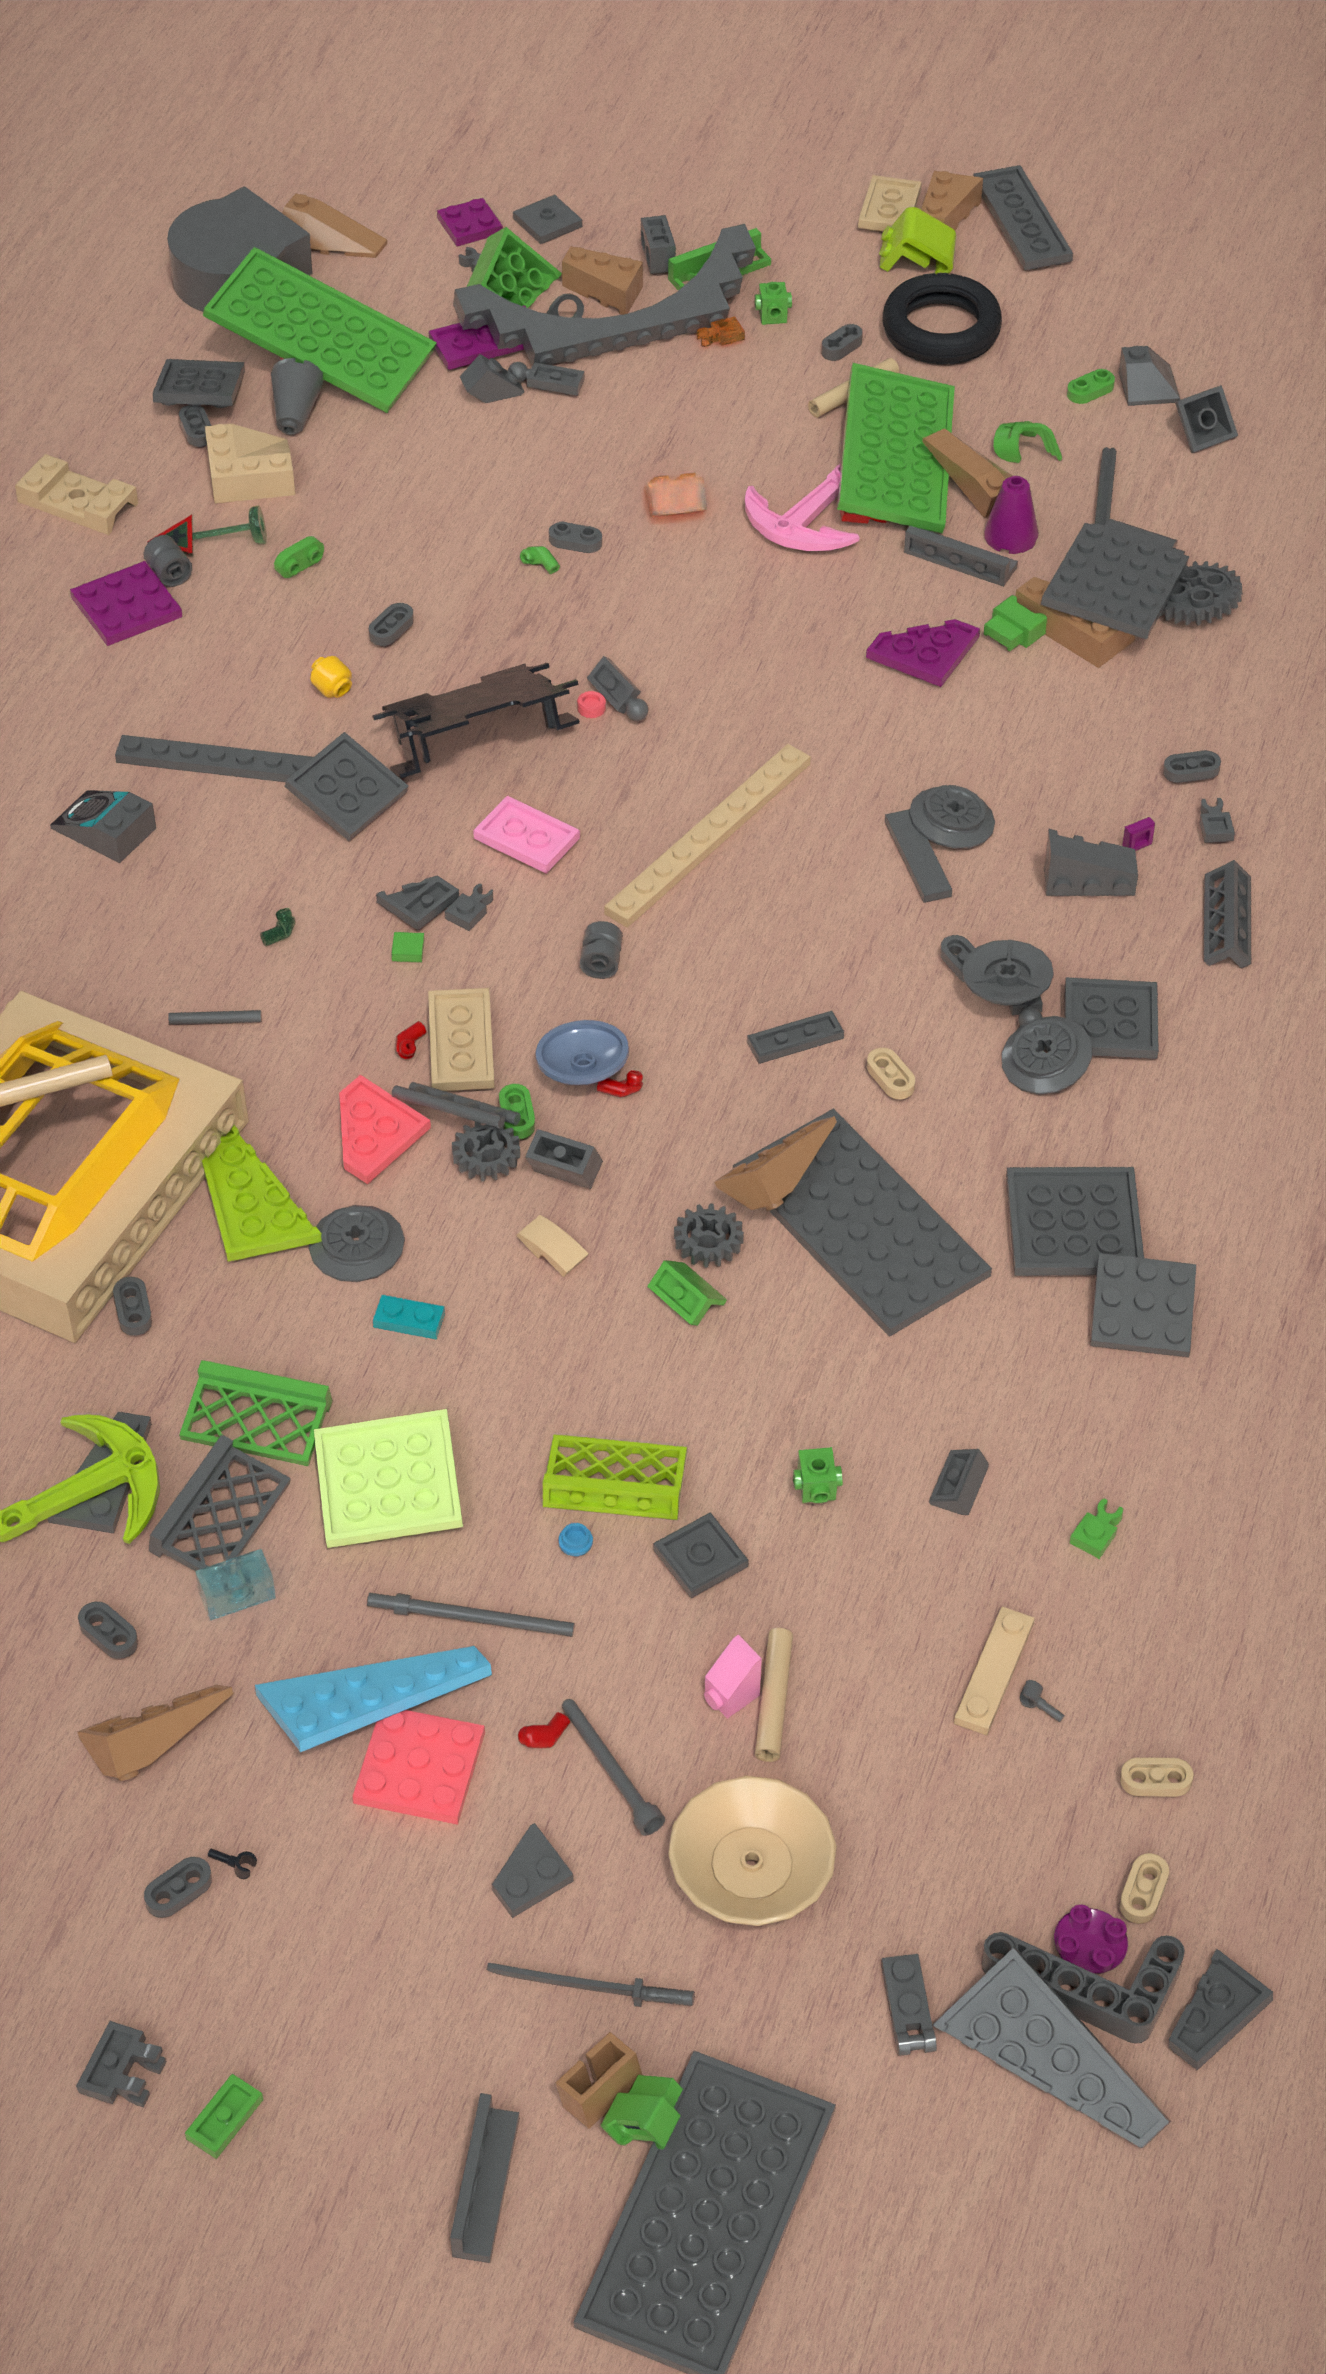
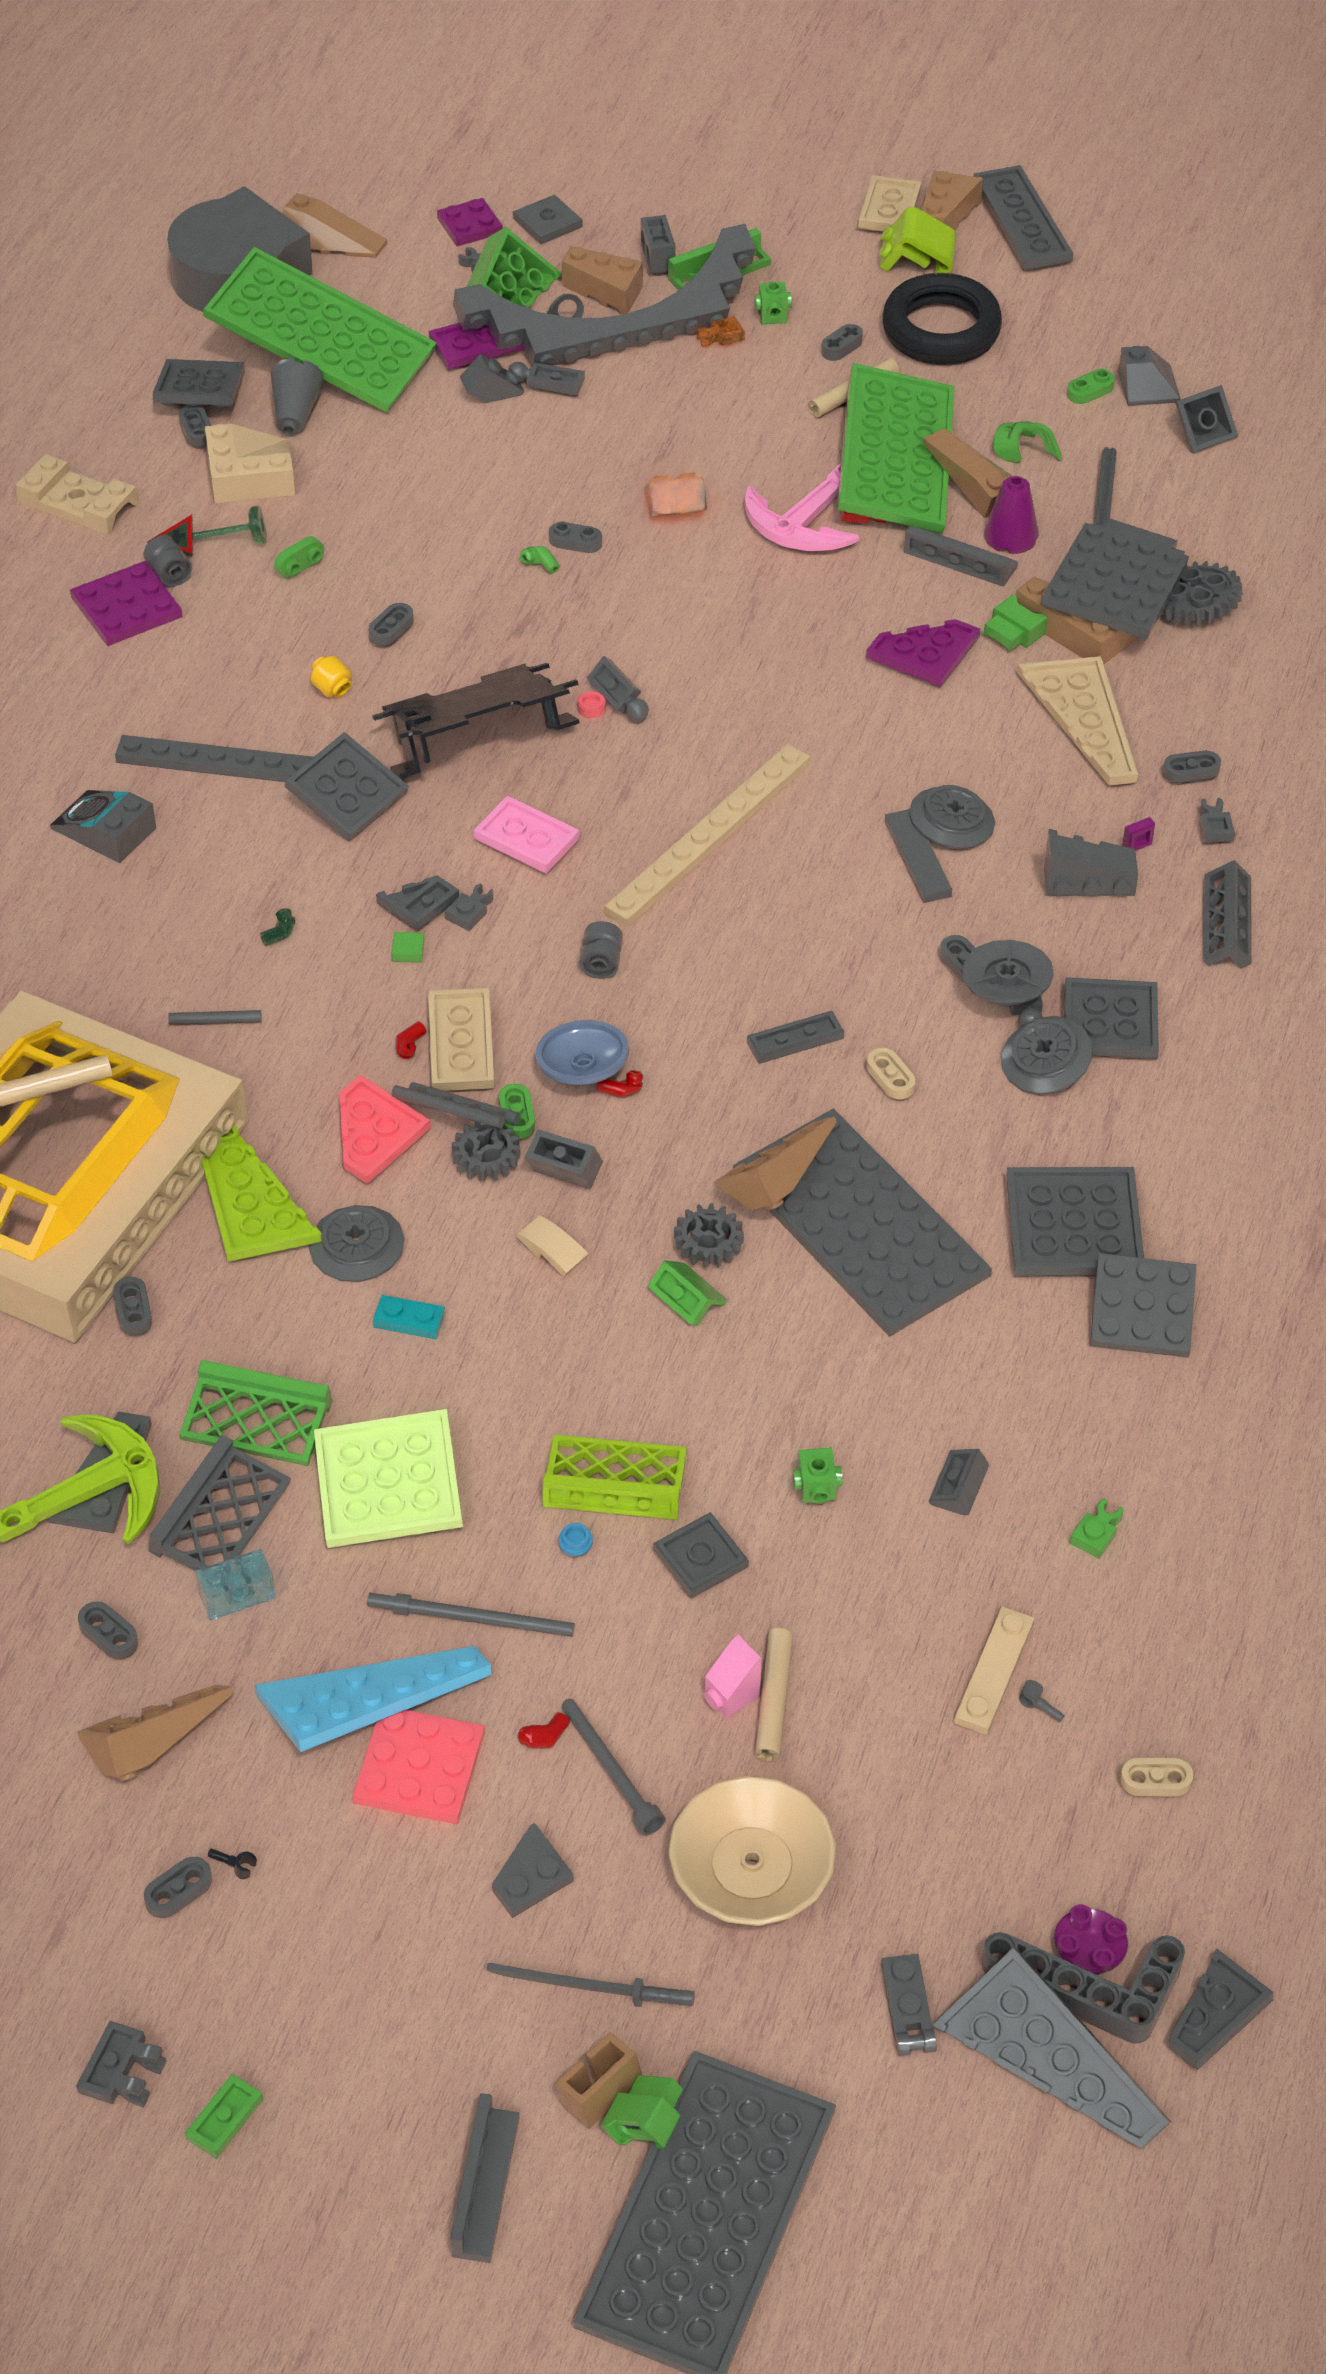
(1085, 708): none -> tan wing
(1142, 1890): tan plate -> none

